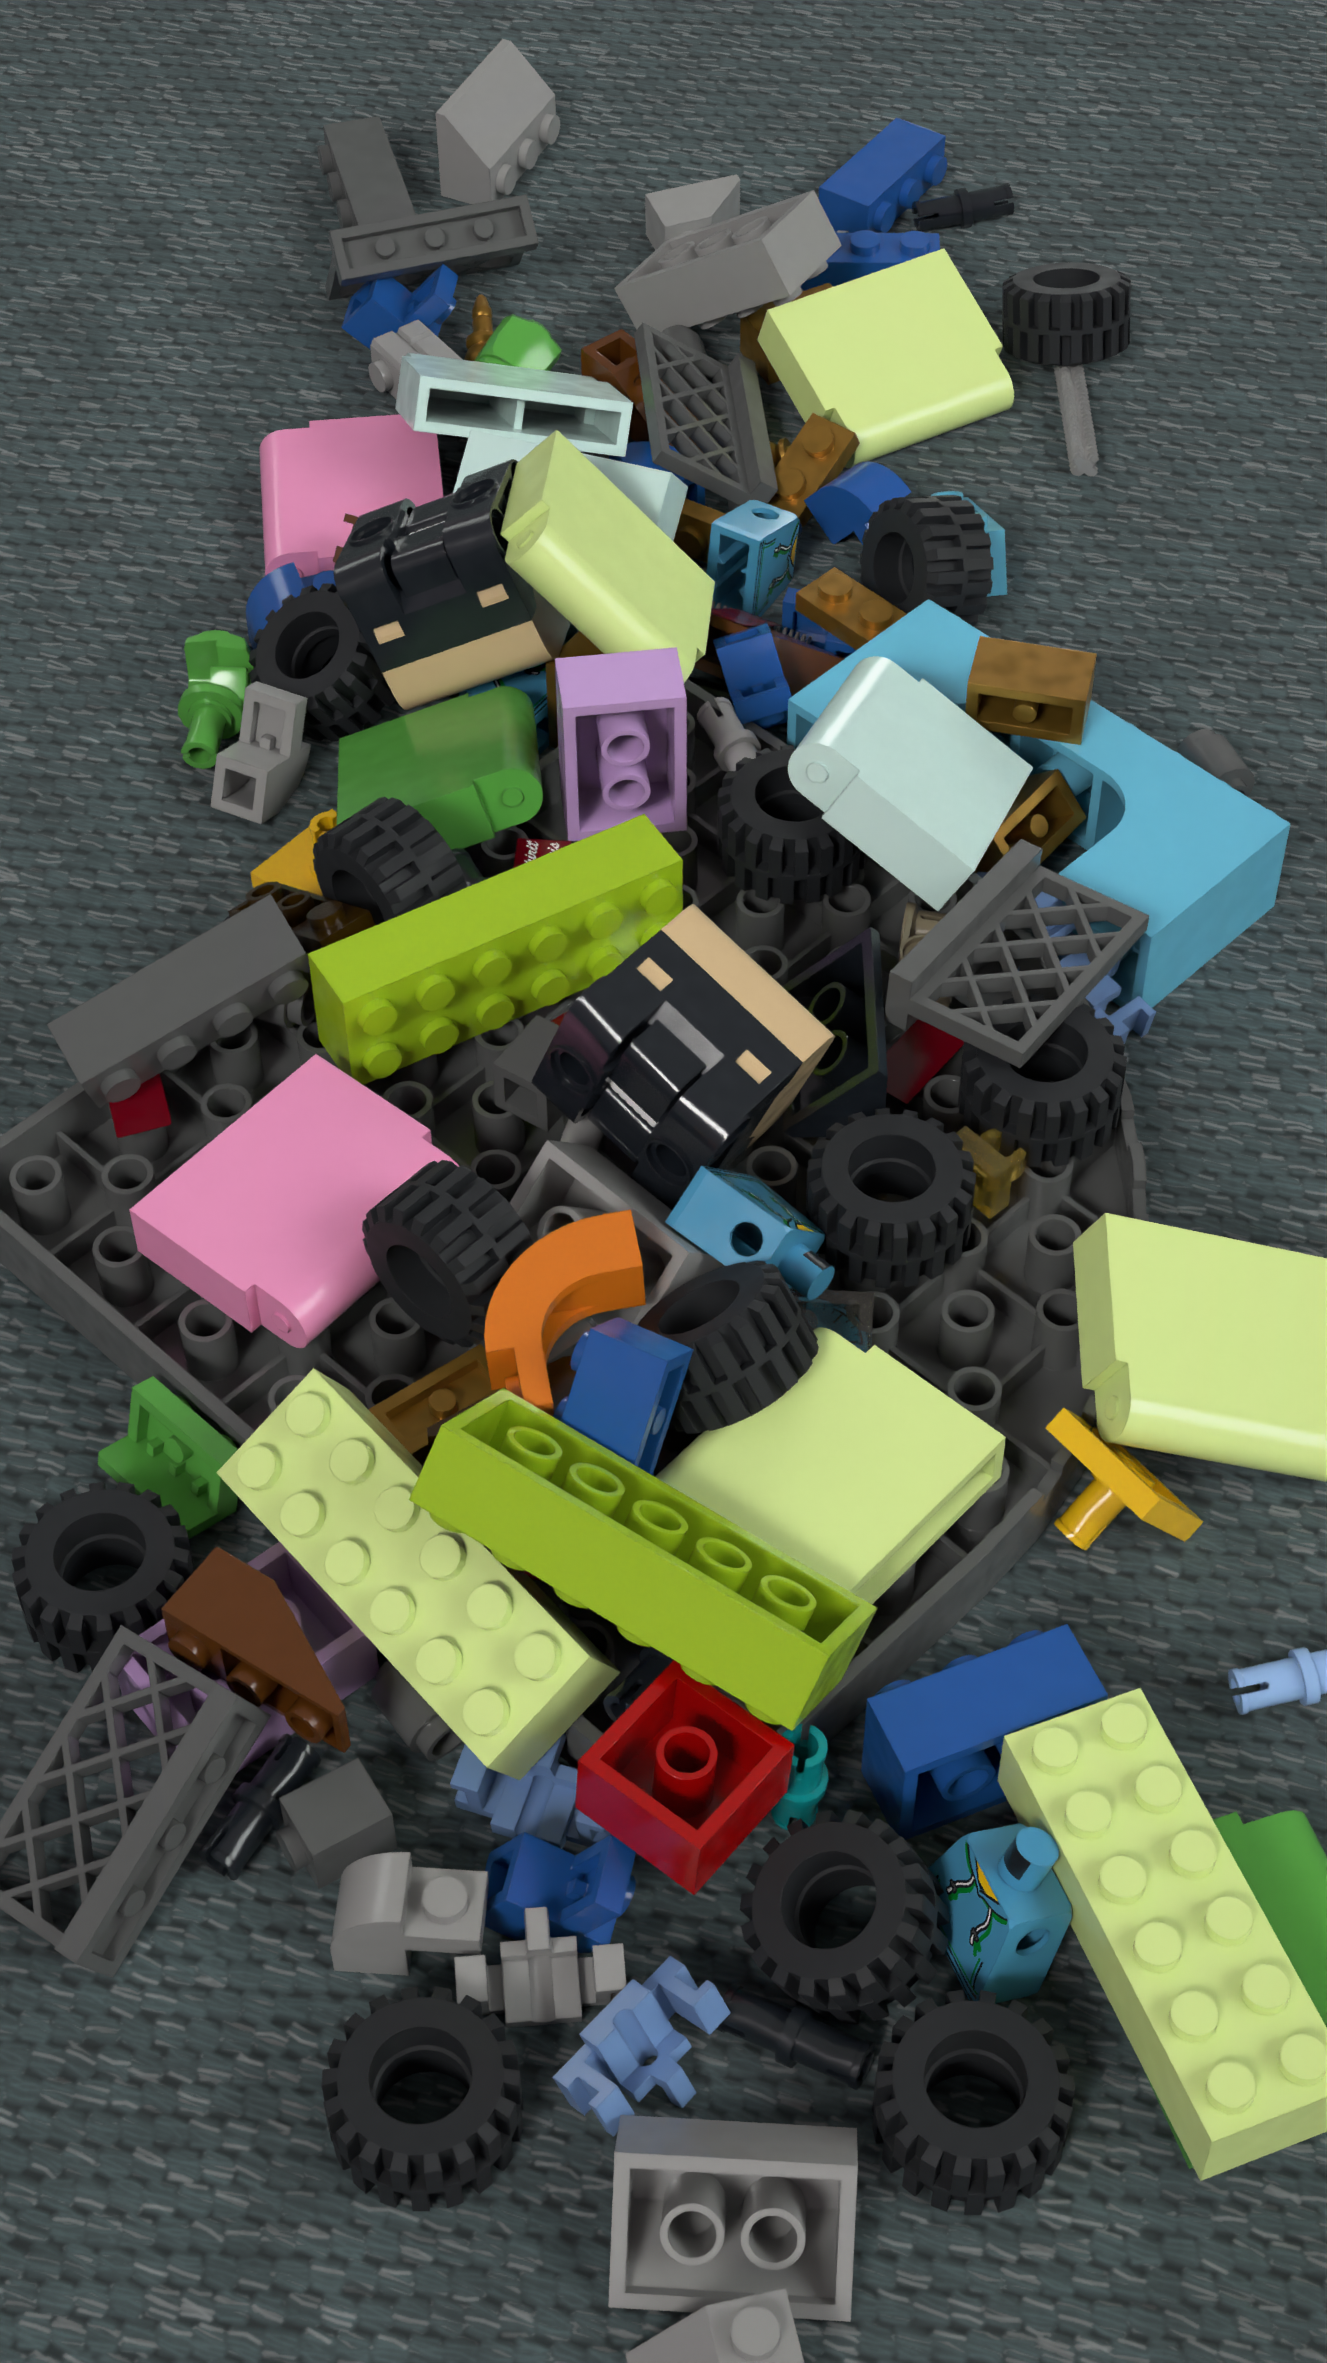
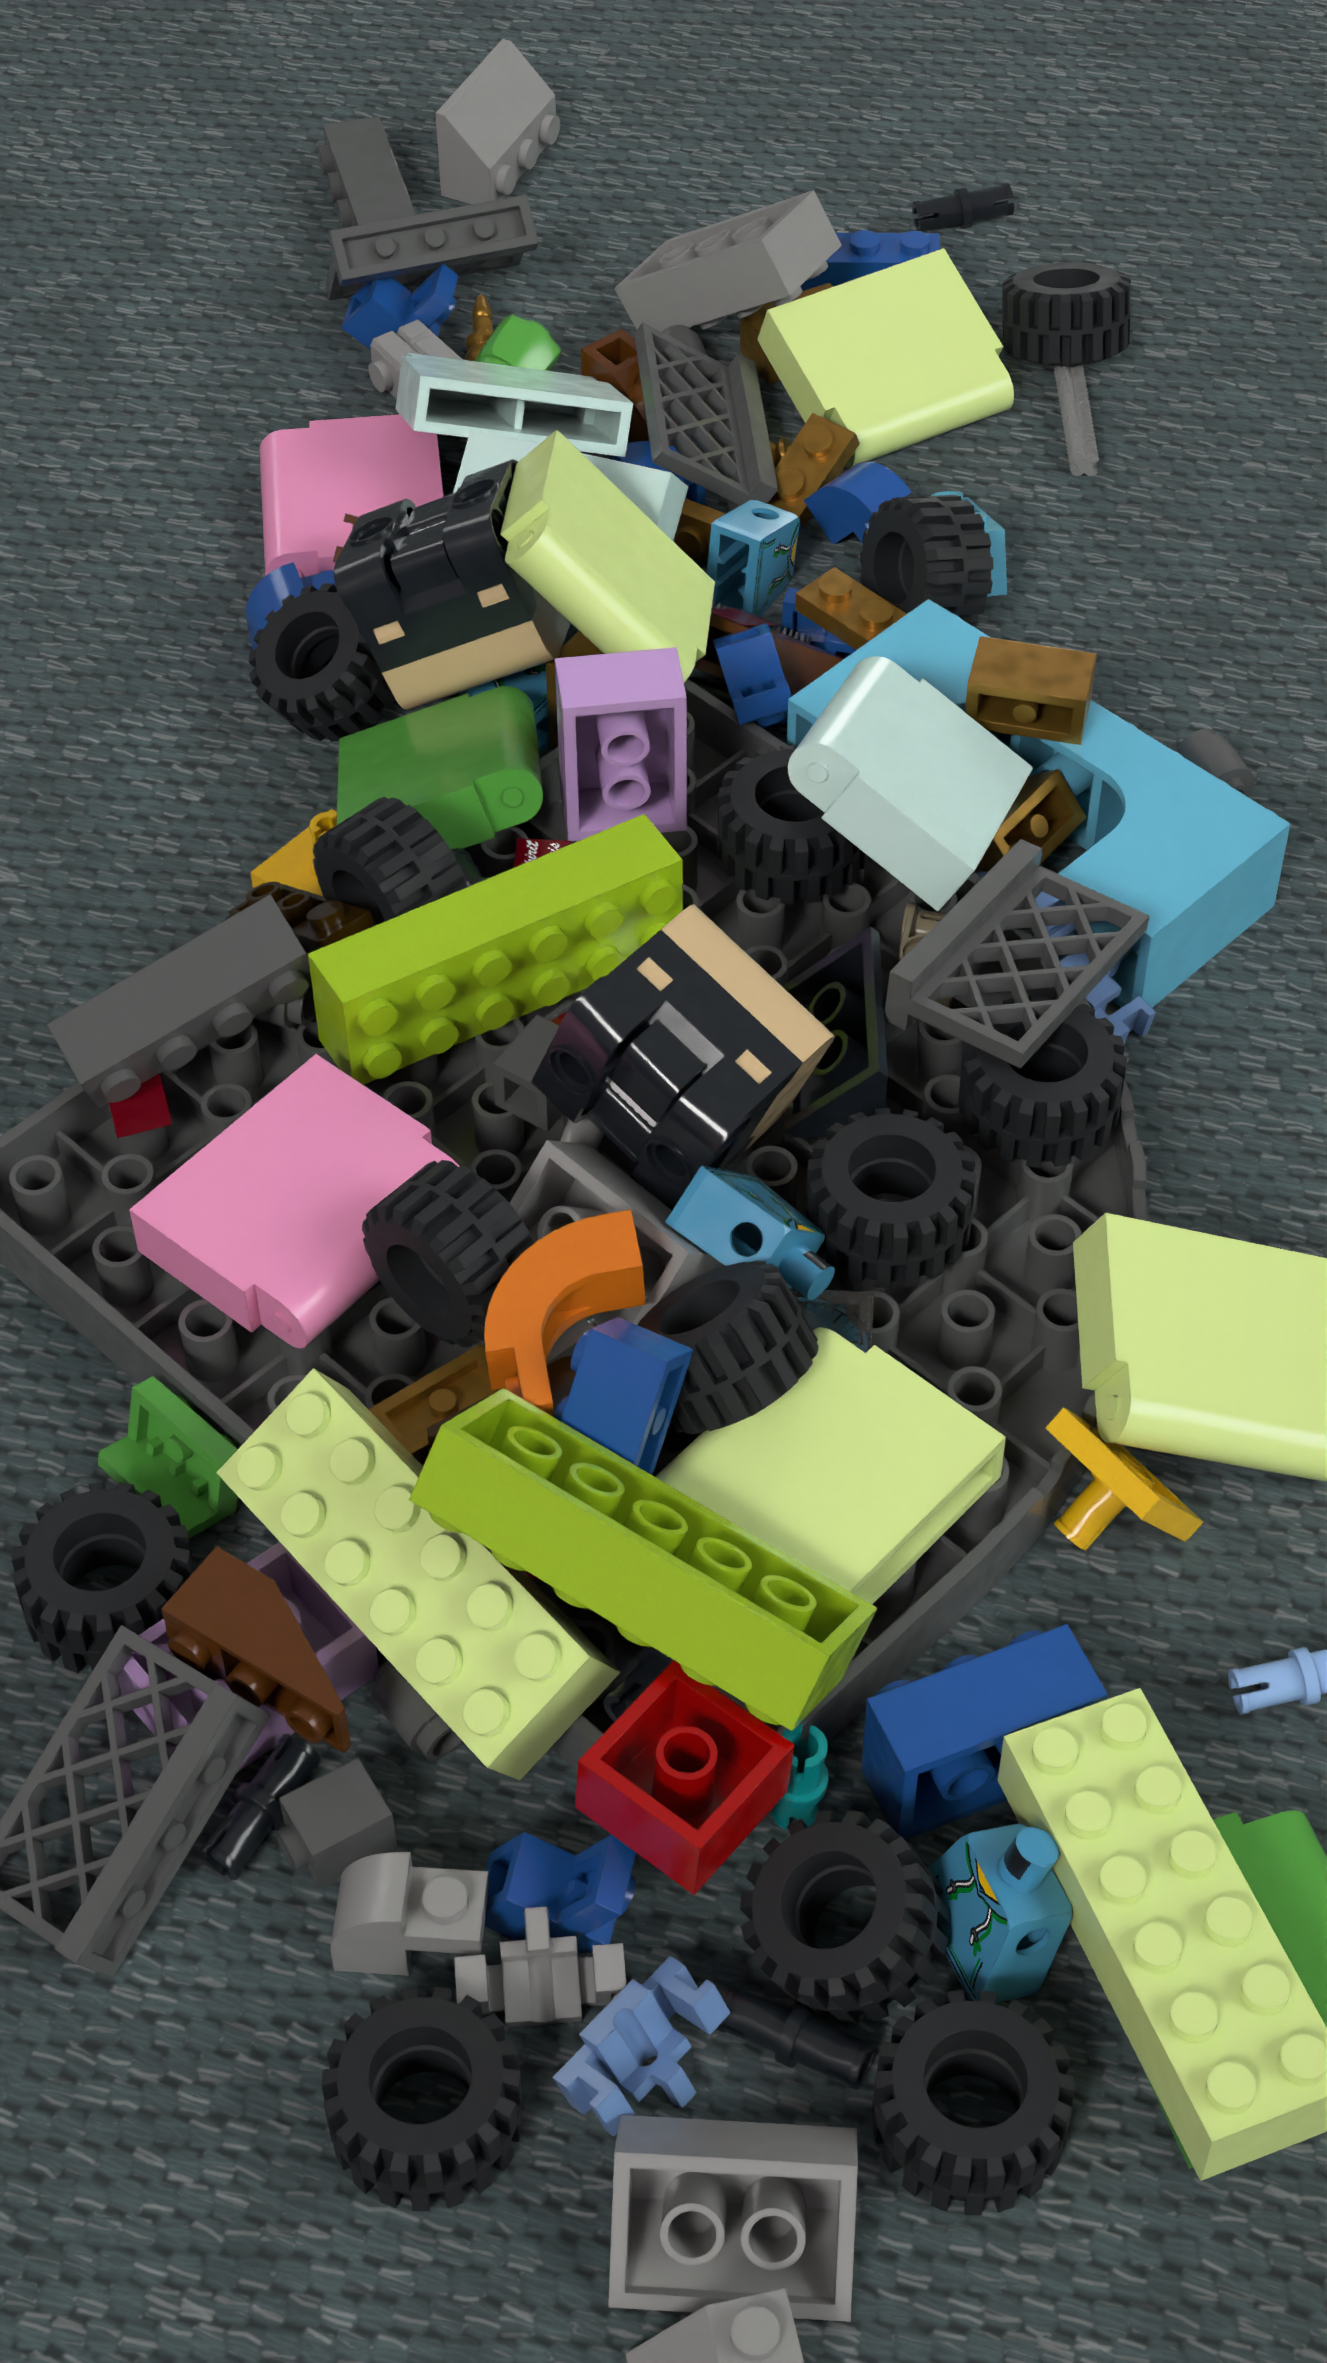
(215, 693): bright green piece -> none
(268, 760): light grey brick -> none
(536, 1804): medium blue piece -> none
(690, 208): light grey slope -> none
(727, 734): light grey pin -> none
(884, 178): blue brick -> none
(918, 1058): dark red sticker -> none
(992, 1169): clear yellow tile -> none

